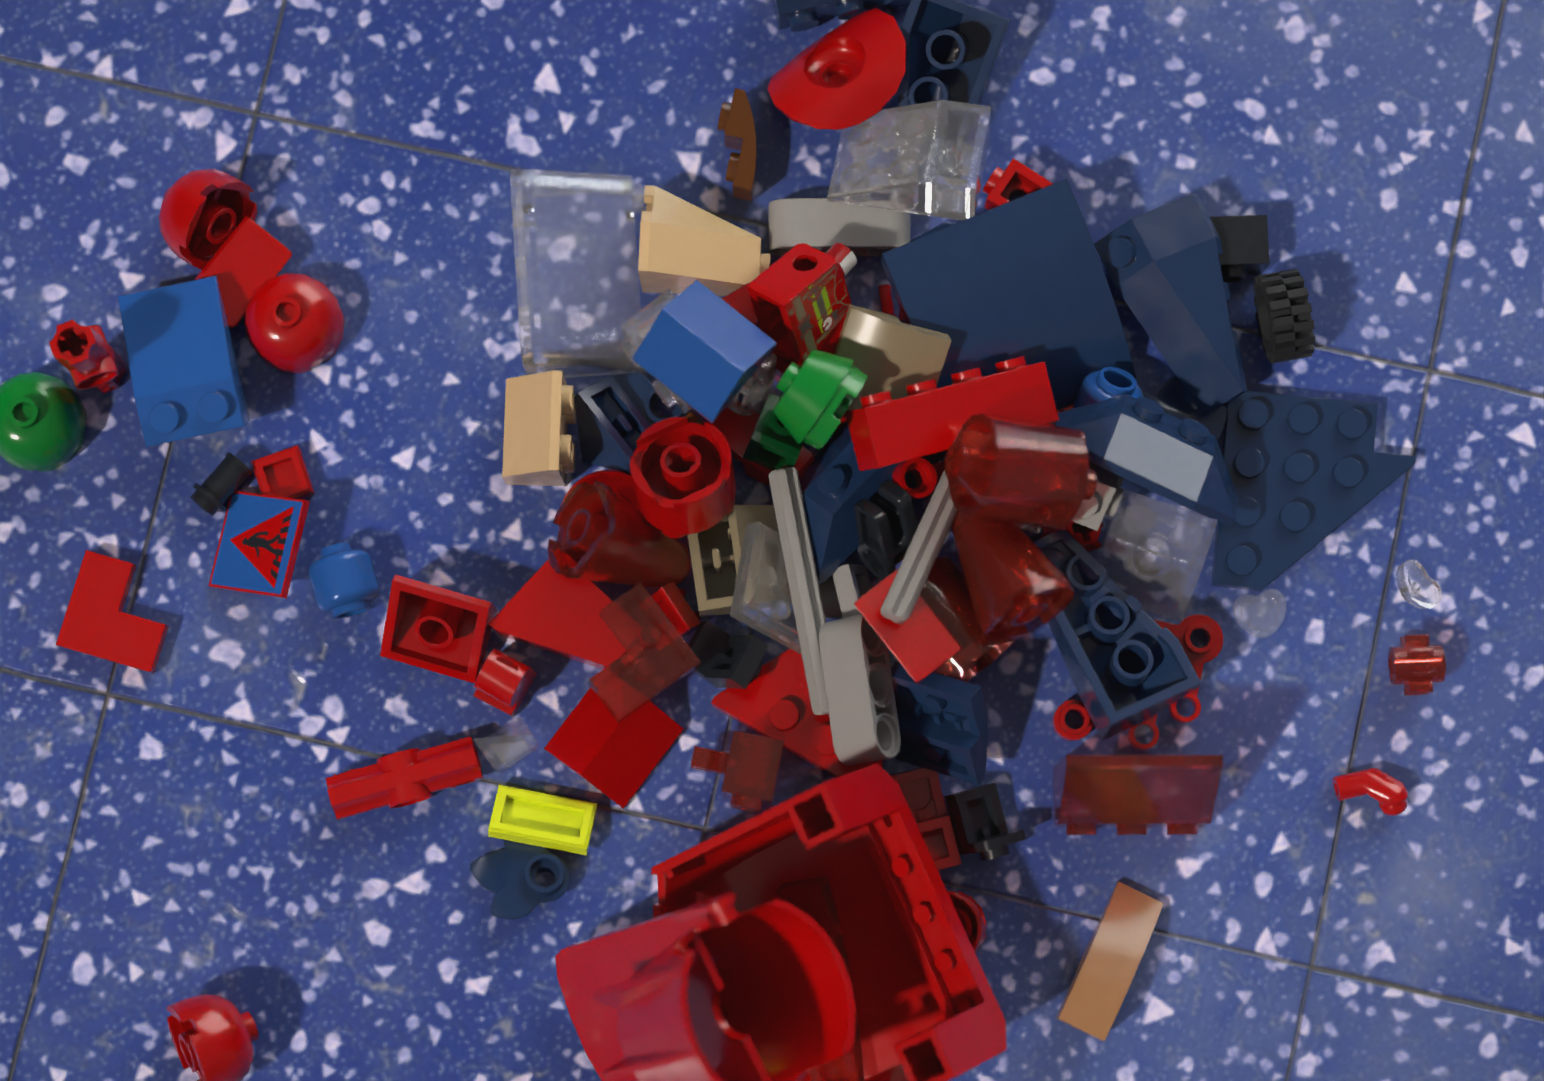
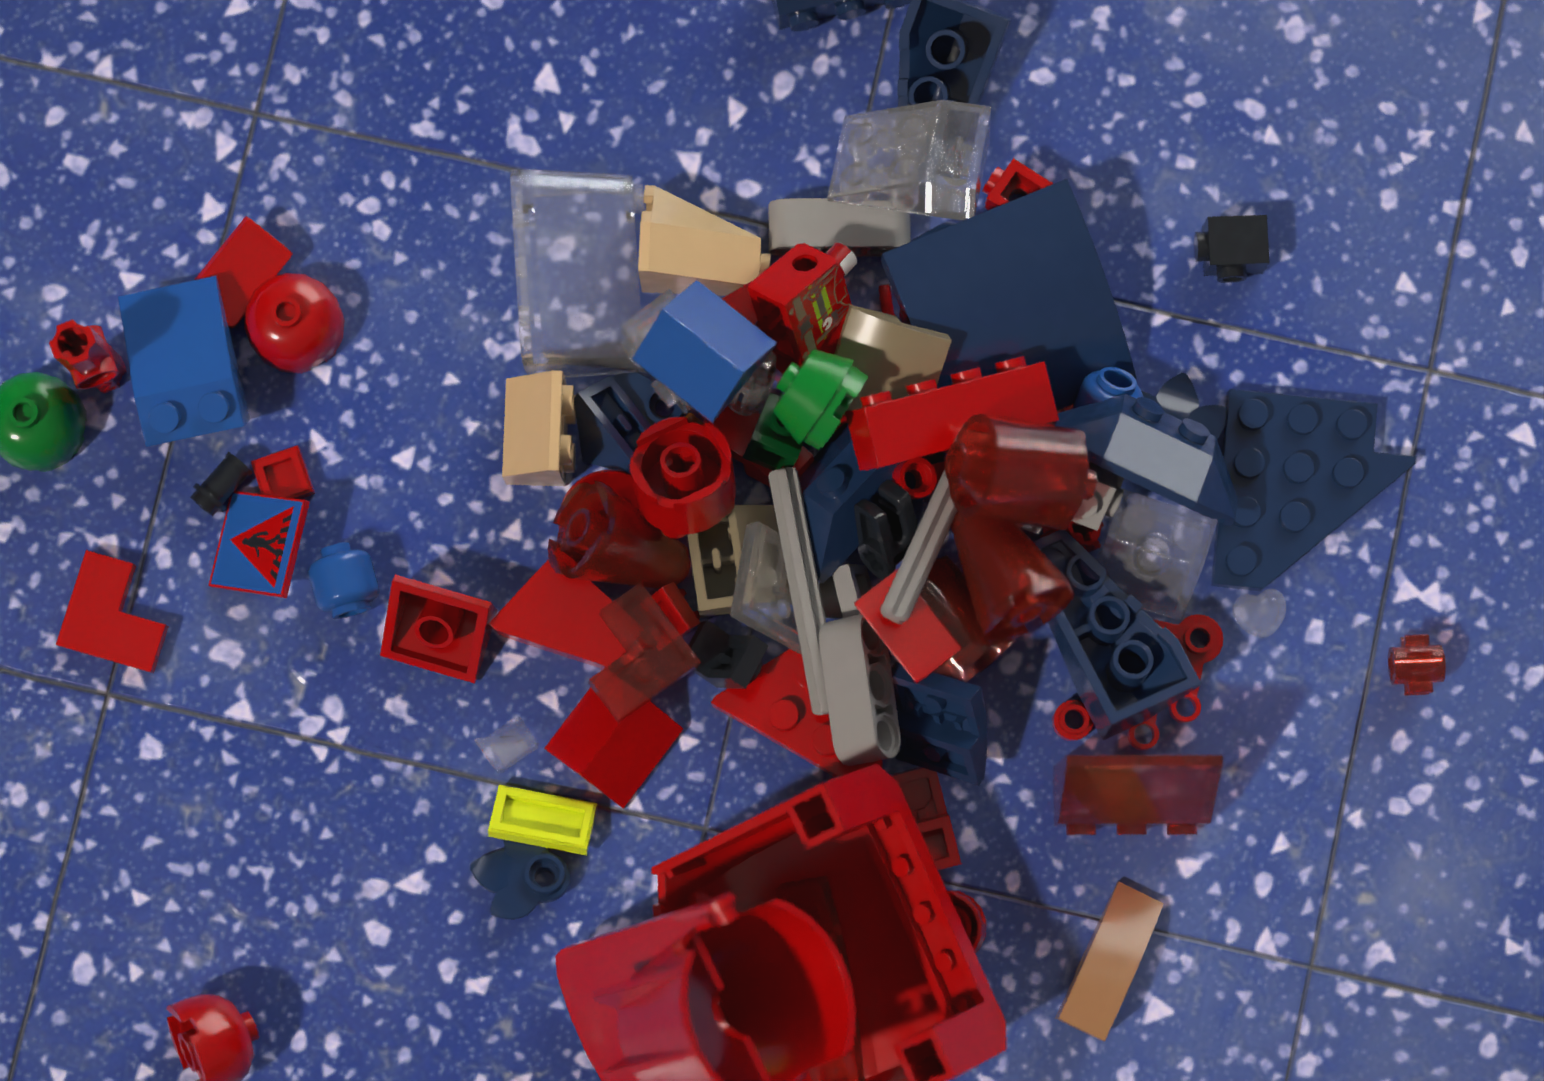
(203, 213): red cylinder -> none
(404, 778): red piece -> none
(503, 682): red leg -> none
(739, 134): reddish brown slope -> none
(748, 768): clear red brick -> none
(843, 73): red hat -> none
(980, 822): black bracket -> none
(1175, 288): dark blue wedge -> none
(1284, 316): black tyre -> none
(1376, 784): red arm -> none
(1417, 586): clear piece -> none

